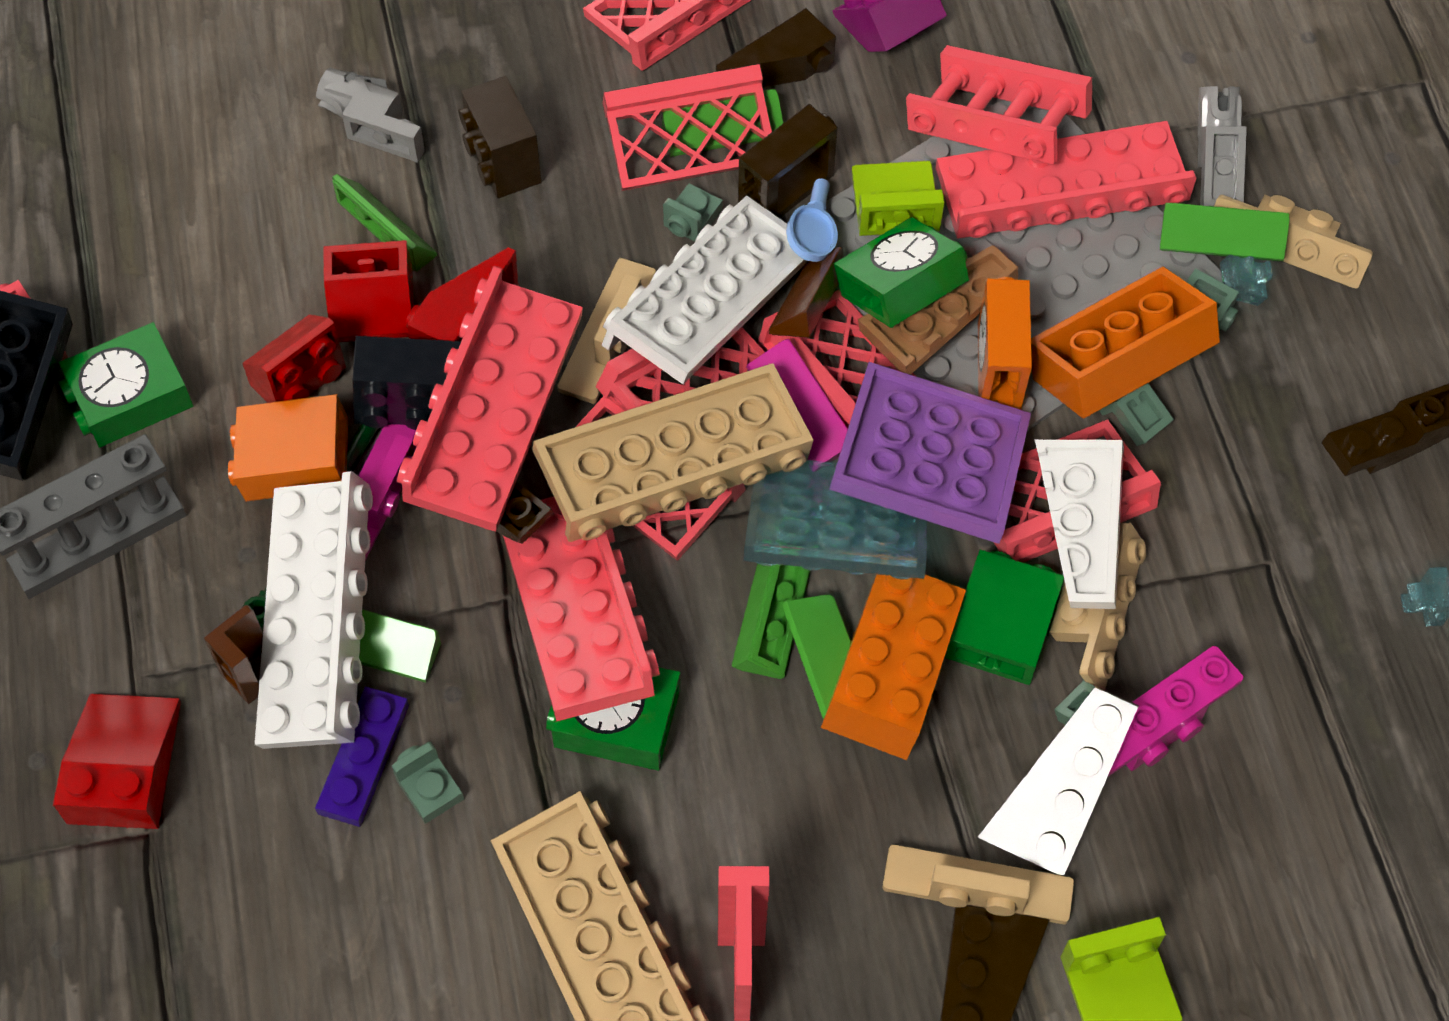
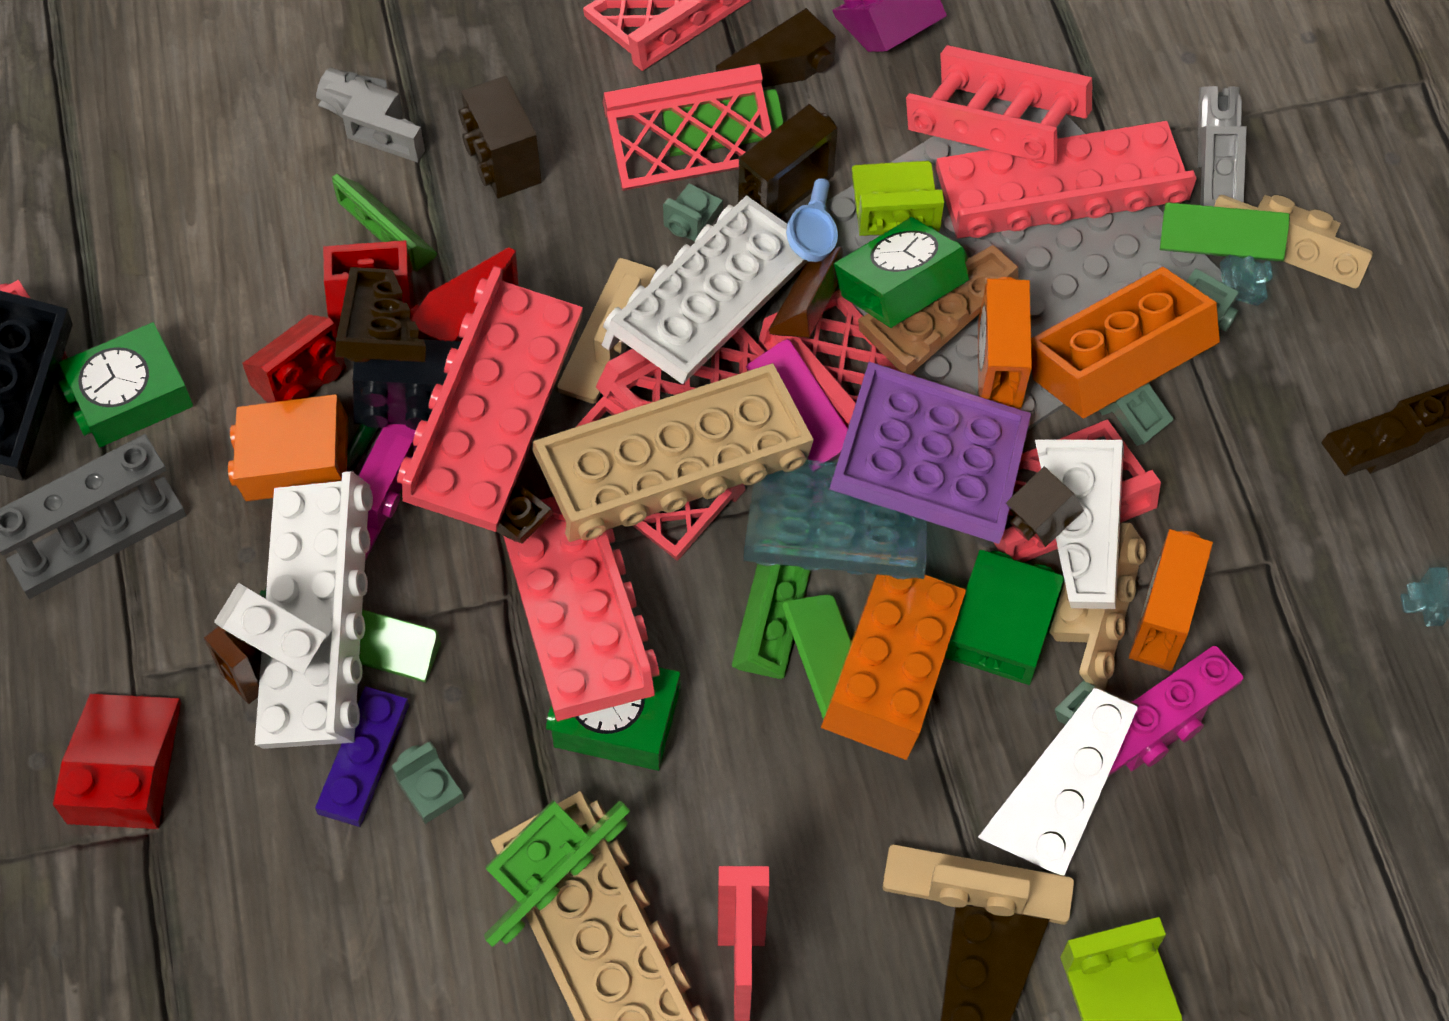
(270, 628): none -> white brick
(376, 320): none -> dark brown wing
(542, 857): none -> bright green bracket
(1043, 507): none -> dark brown brick
(1171, 599): none -> orange brick

